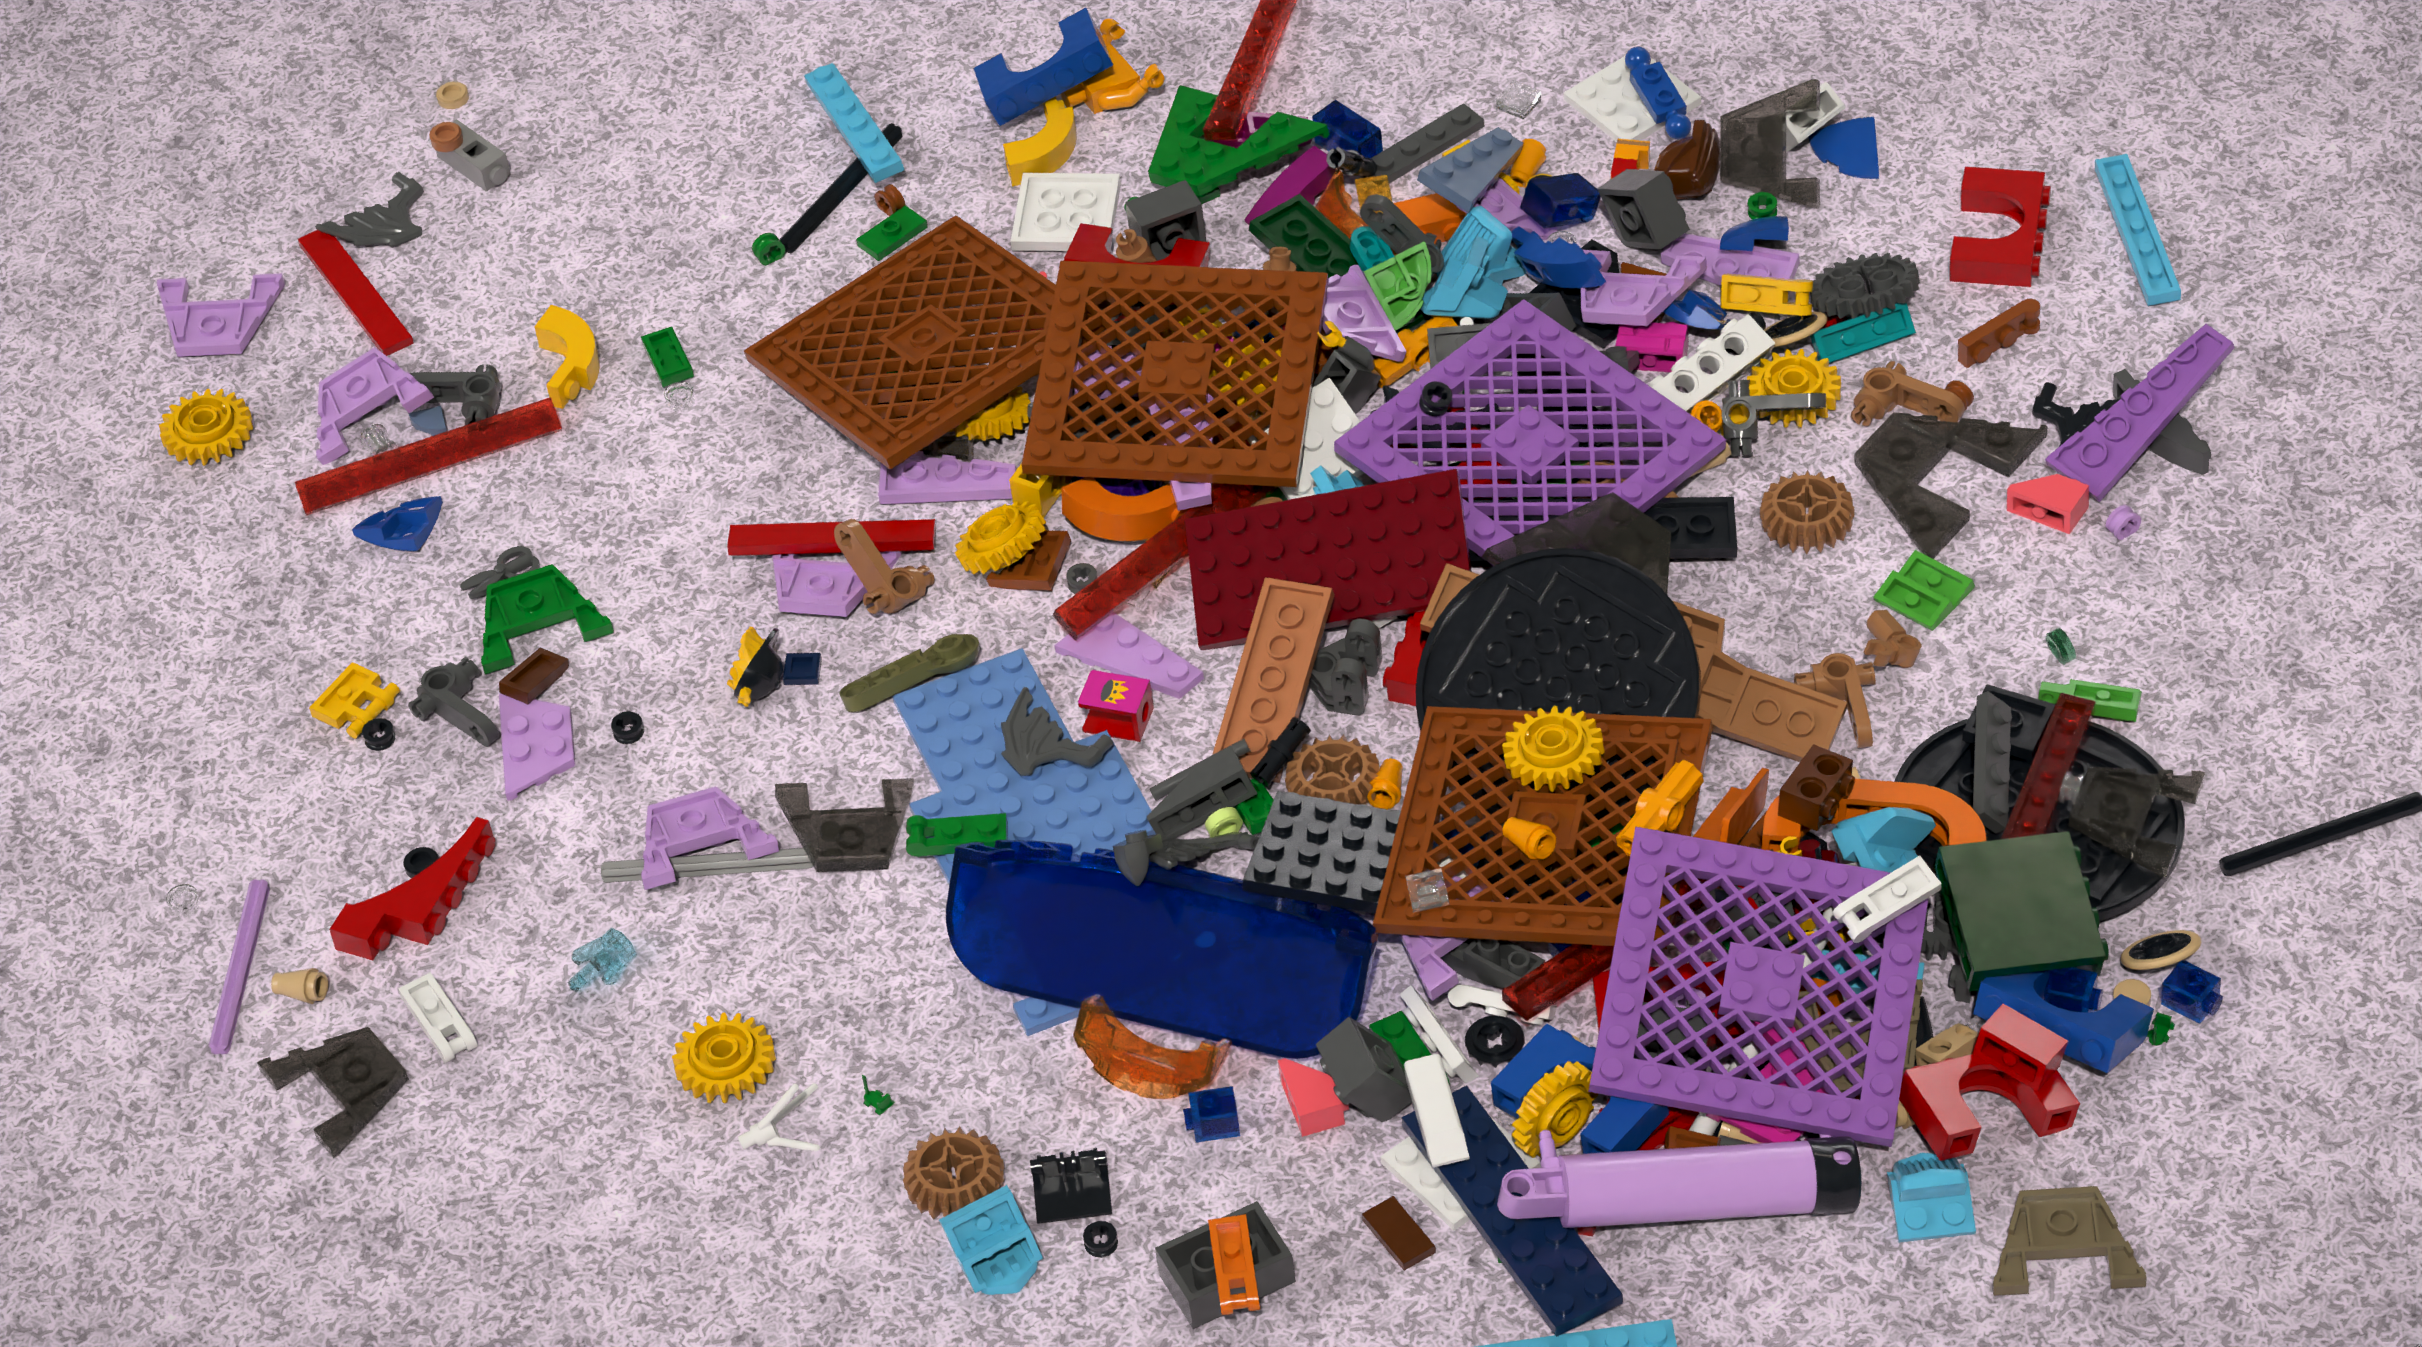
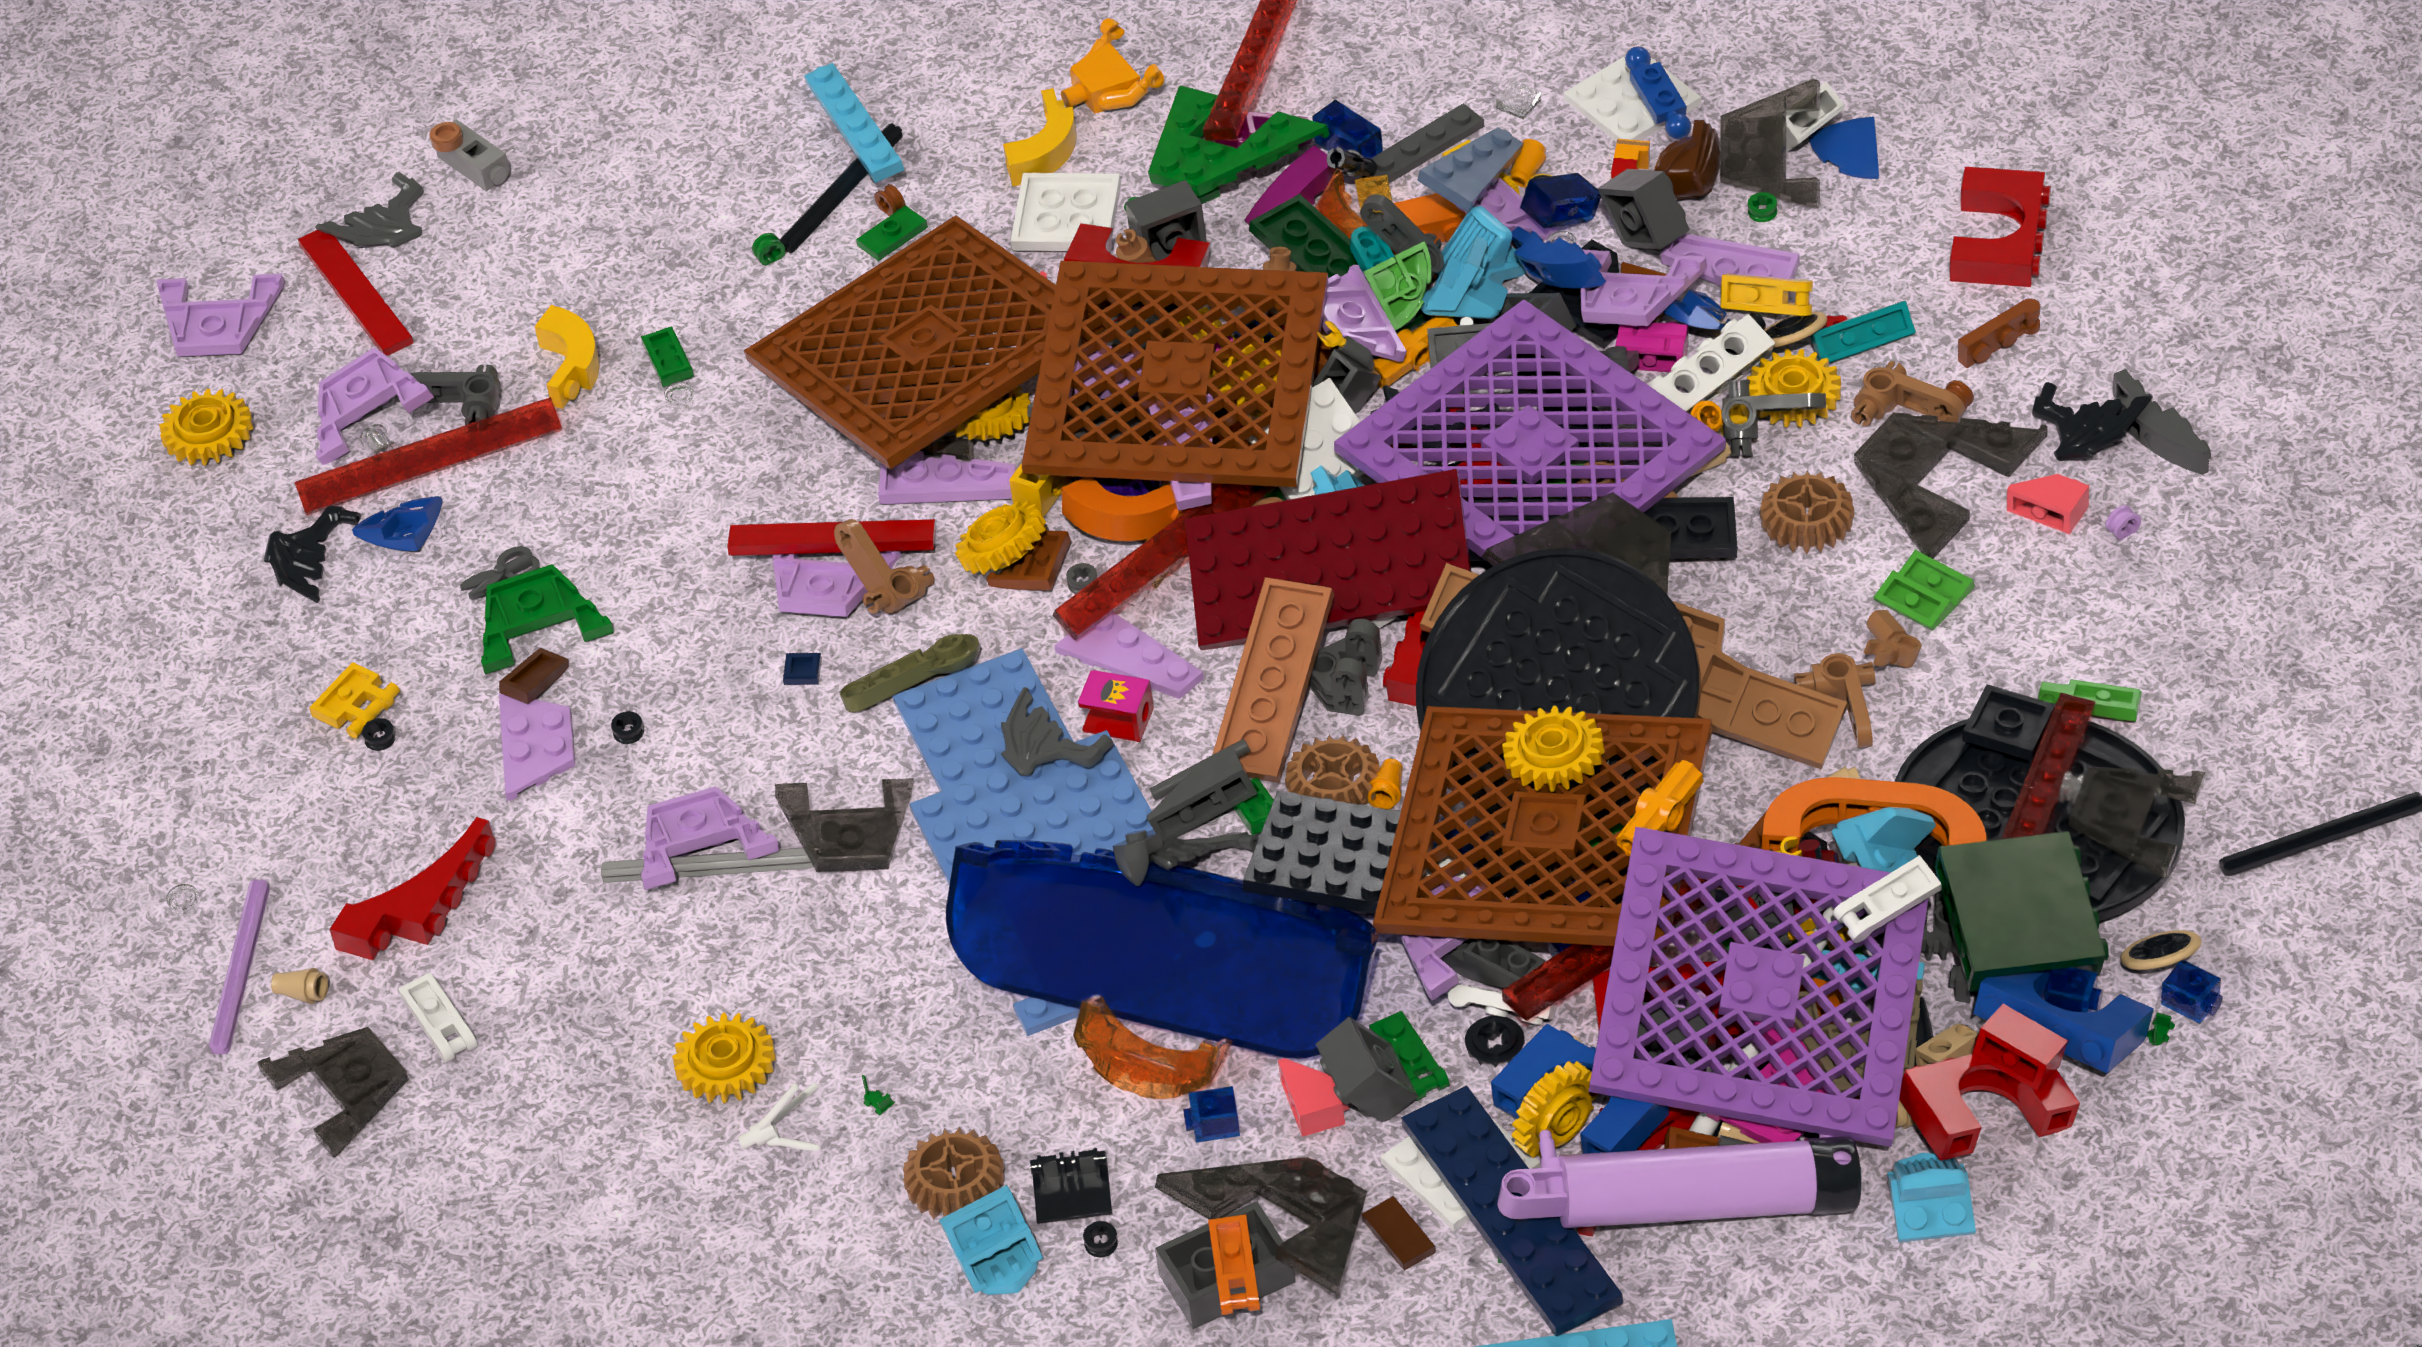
(299, 553): none -> black animal
(418, 860): black tile -> none
(429, 420): sand blue tile -> none
(442, 693): dark grey piece -> none
(452, 95): tan tile -> none
(609, 950): clear light blue rock -> none
(757, 668): black hair -> none
(953, 832): green plate -> none
(1078, 59): blue arch -> none
(1223, 822): yellowish green tile -> none
(1280, 751): black pin -> none
(1296, 1185): none -> clear smoke wing
(1427, 890): clear plate -> none
(1435, 1110): white piece -> none
(1437, 1036): white plate -> none
(1438, 389): black bush -> none
(1530, 837): light orange cone -> none
(1736, 811): orange panel -> none
(1742, 235): blue brick -> none
(1816, 788): reddish brown brick -> none
(1865, 285): dark grey gear -> none
(1992, 761): dark grey plate -> none
(2060, 646): clear green tile -> none
(2064, 1225): dark tan wing -> none
(2127, 428): medium lavender wing -> none
(2135, 990): tan tile -> none
(2137, 230): medium azure plate -> none

